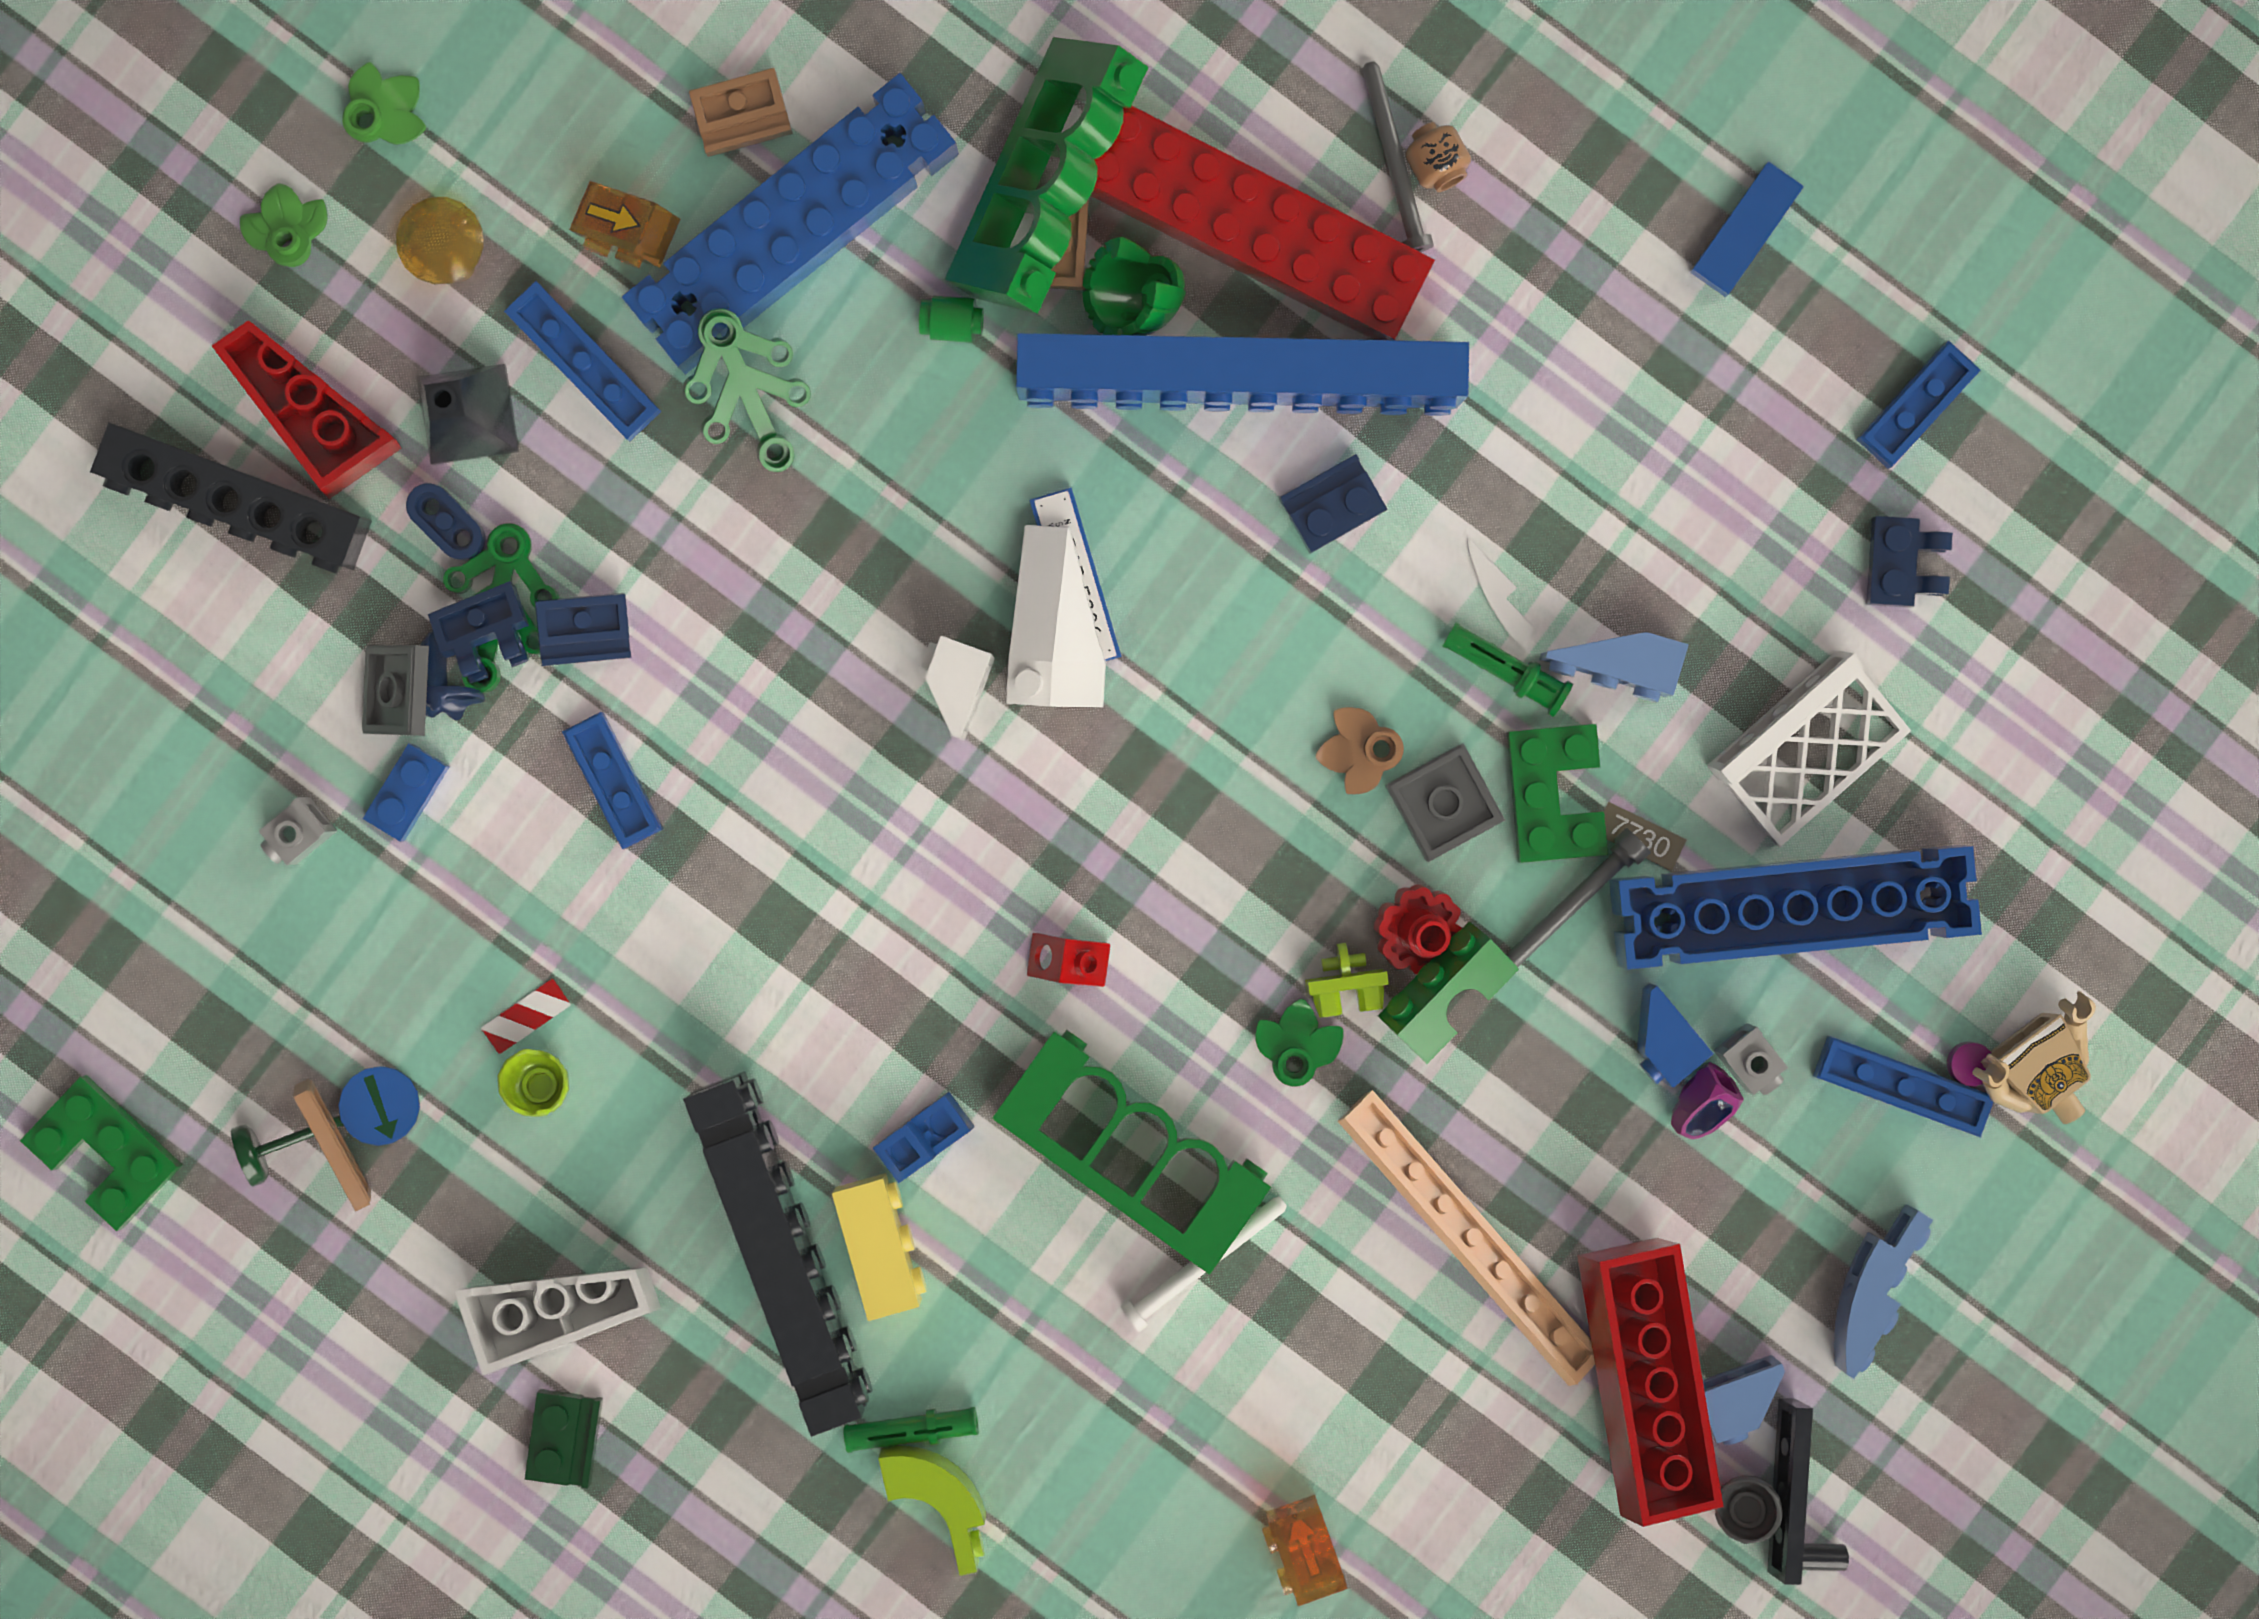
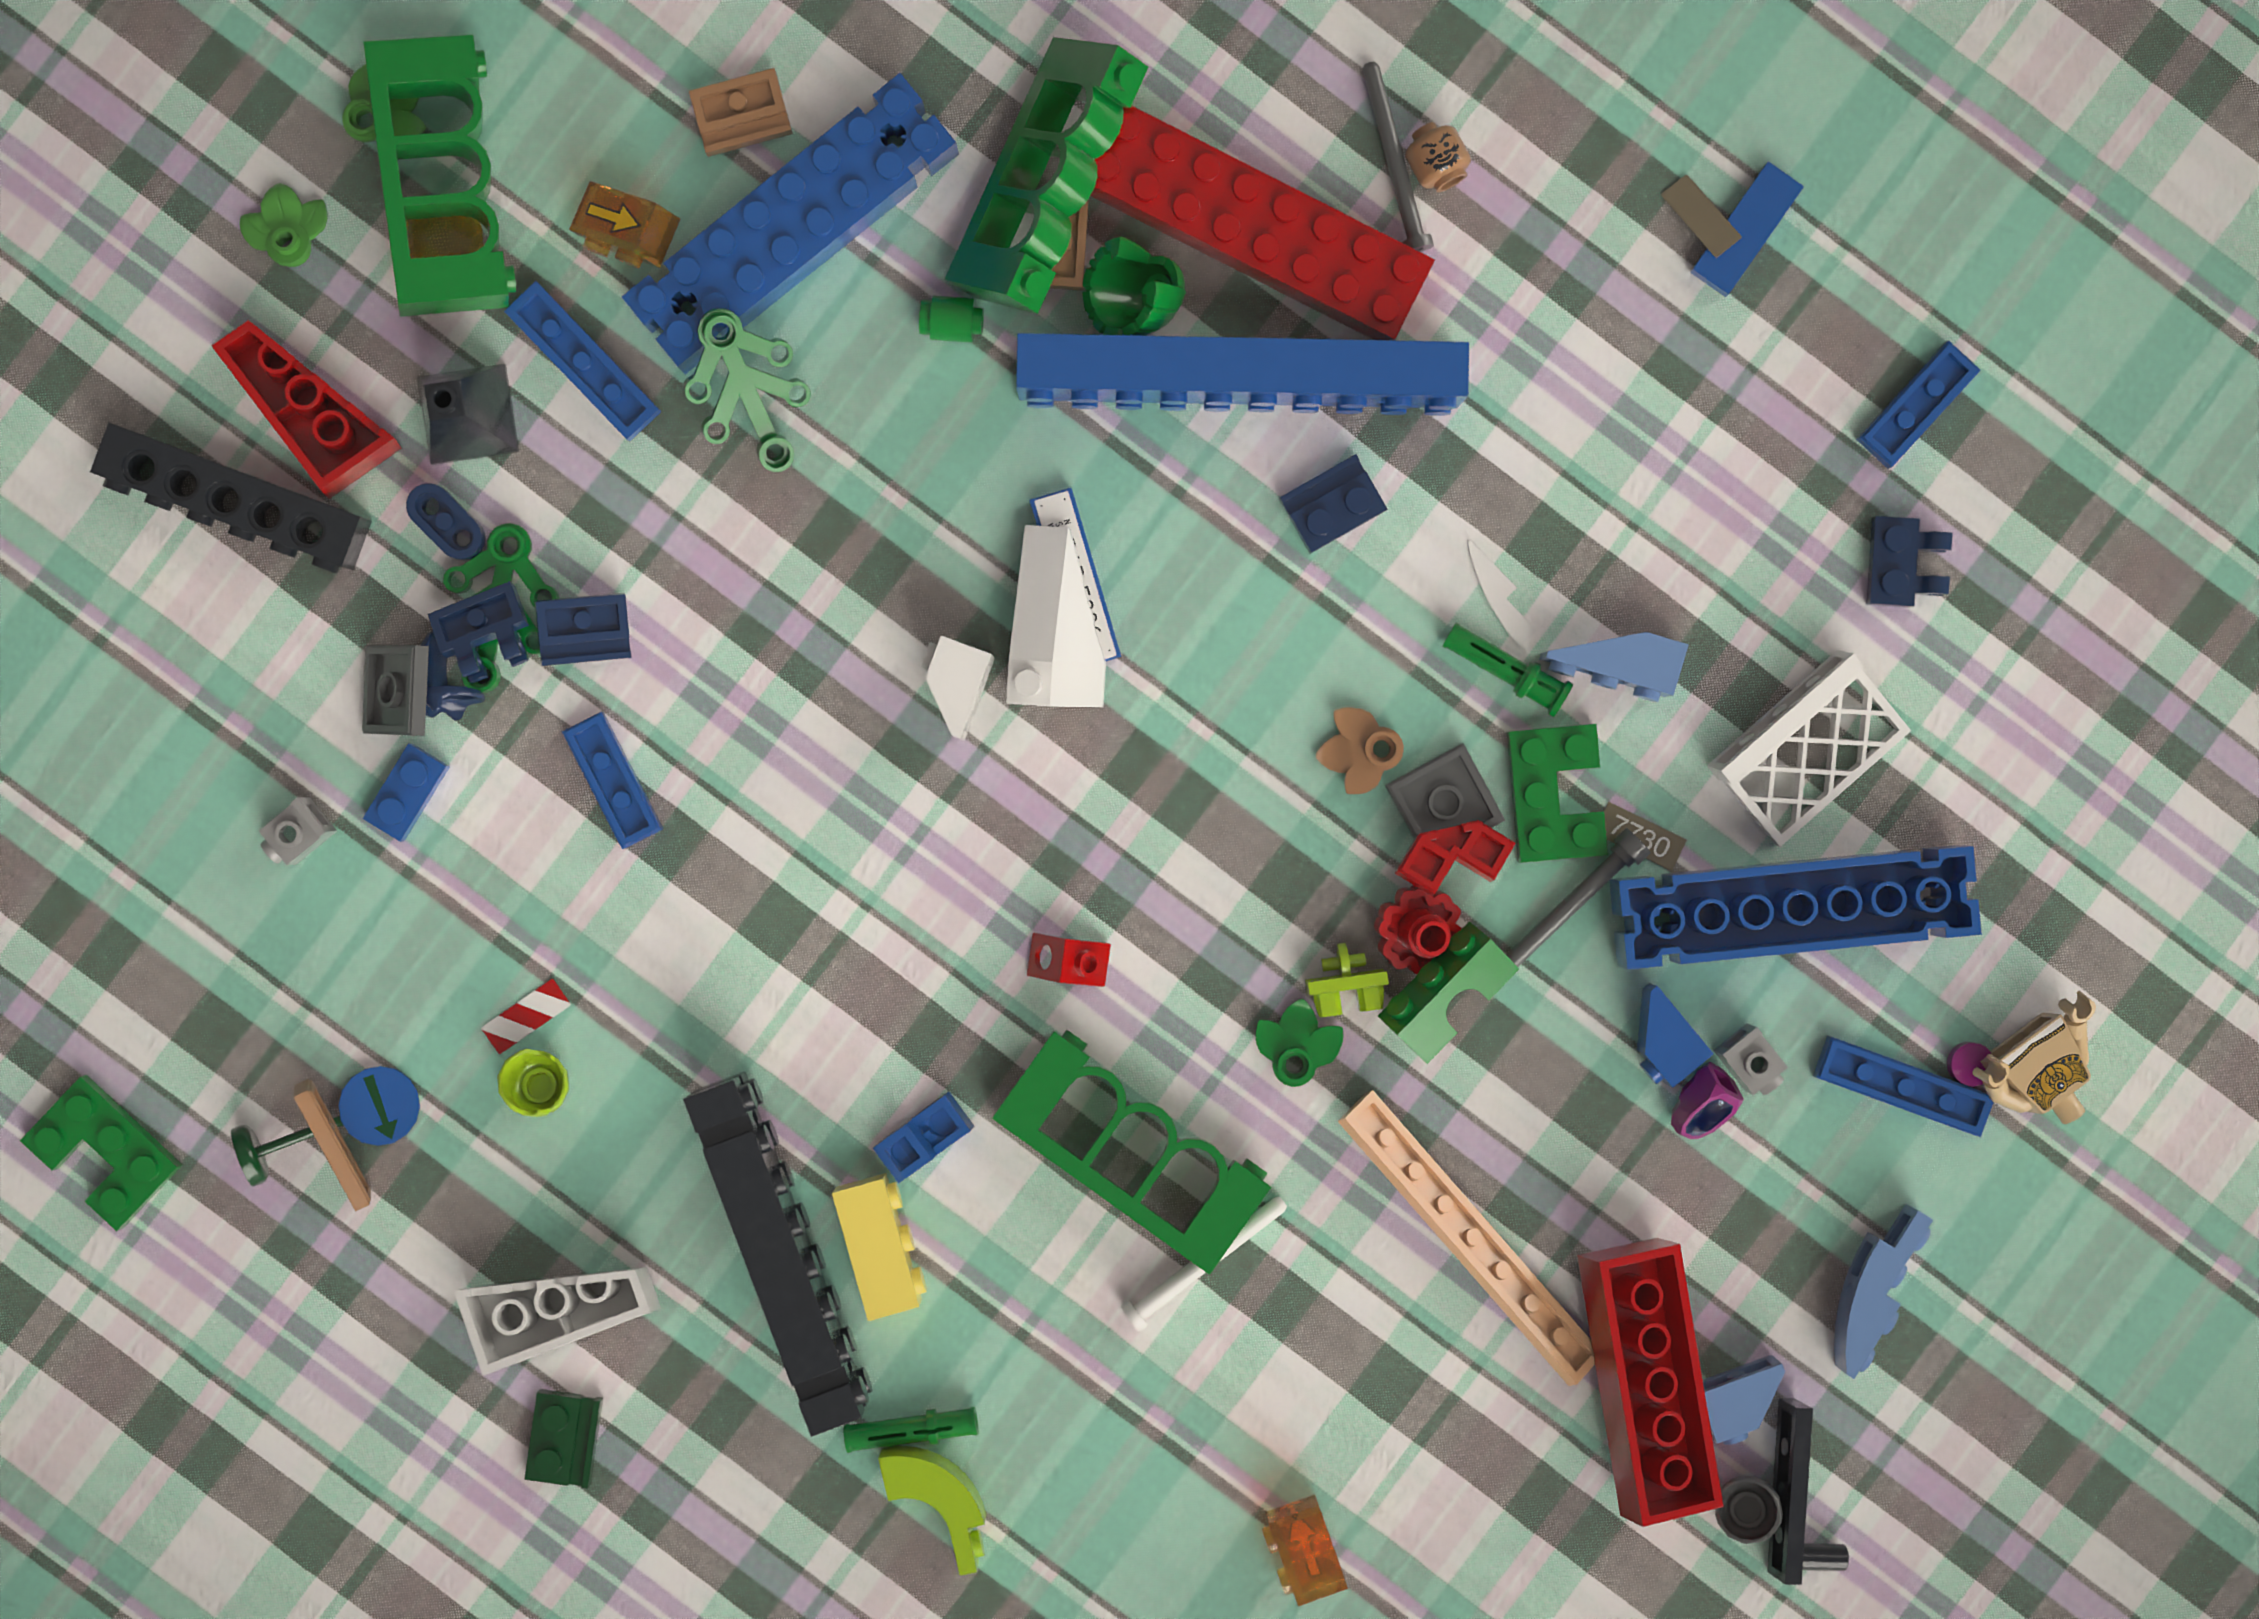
(434, 69): none -> green fence
(1469, 844): none -> red tile
(1701, 216): none -> dark tan sticker

